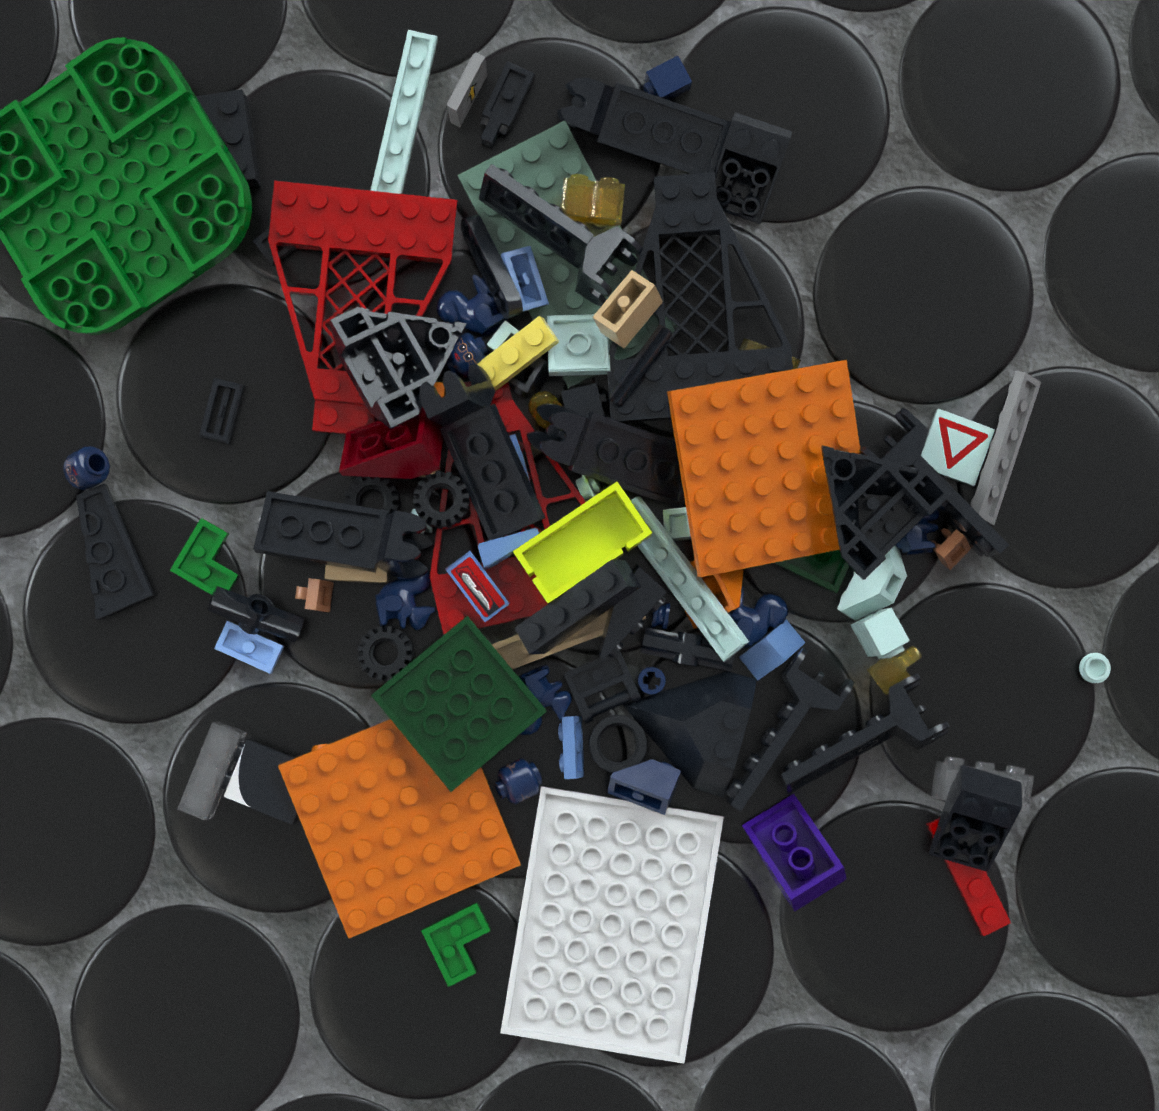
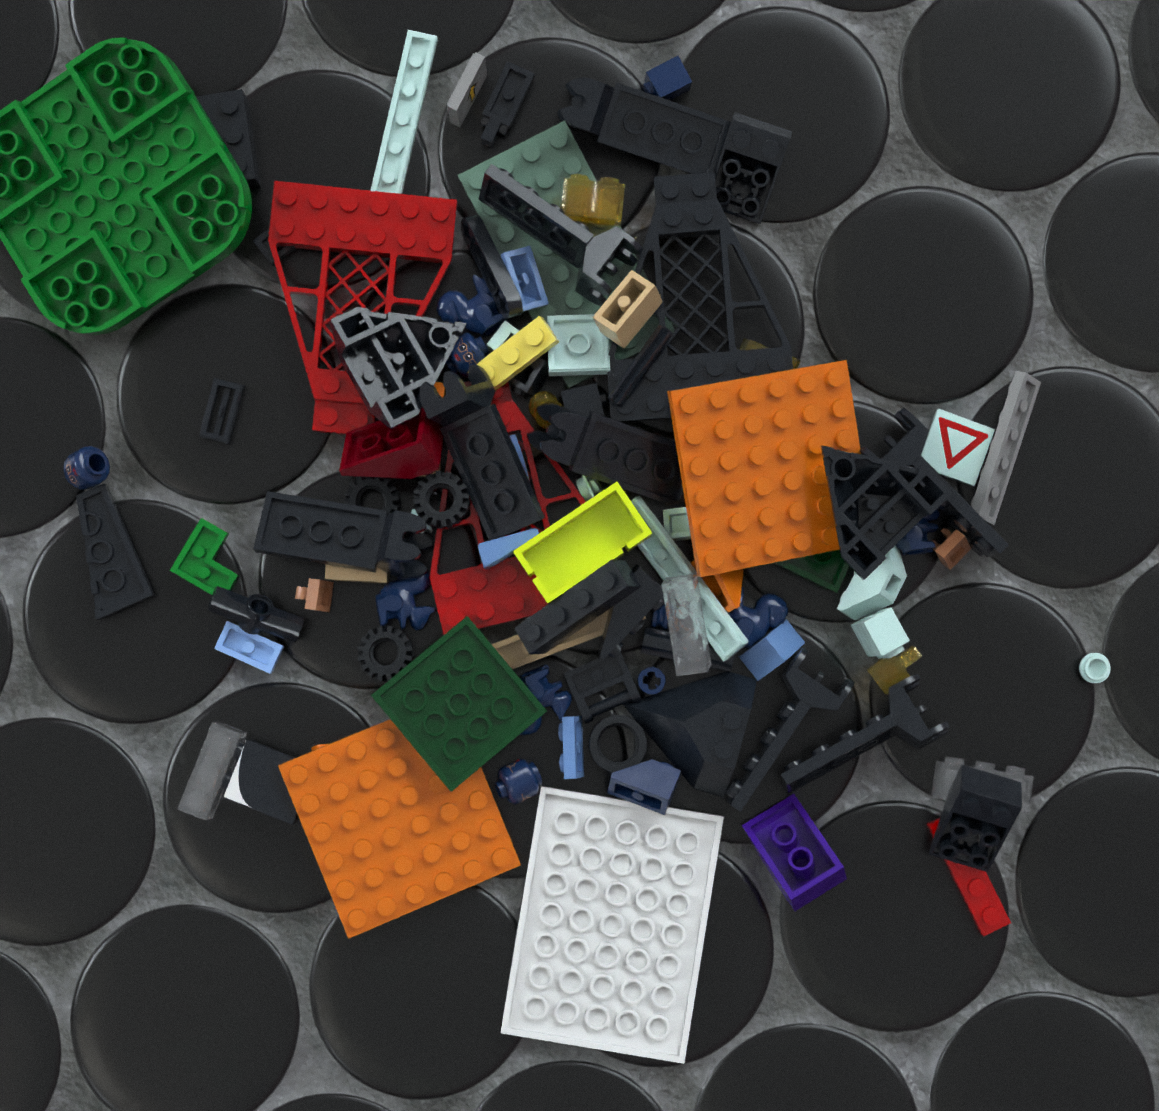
(448, 938): green plate -> none
(477, 586): slope -> none
(686, 624): none -> clear brick

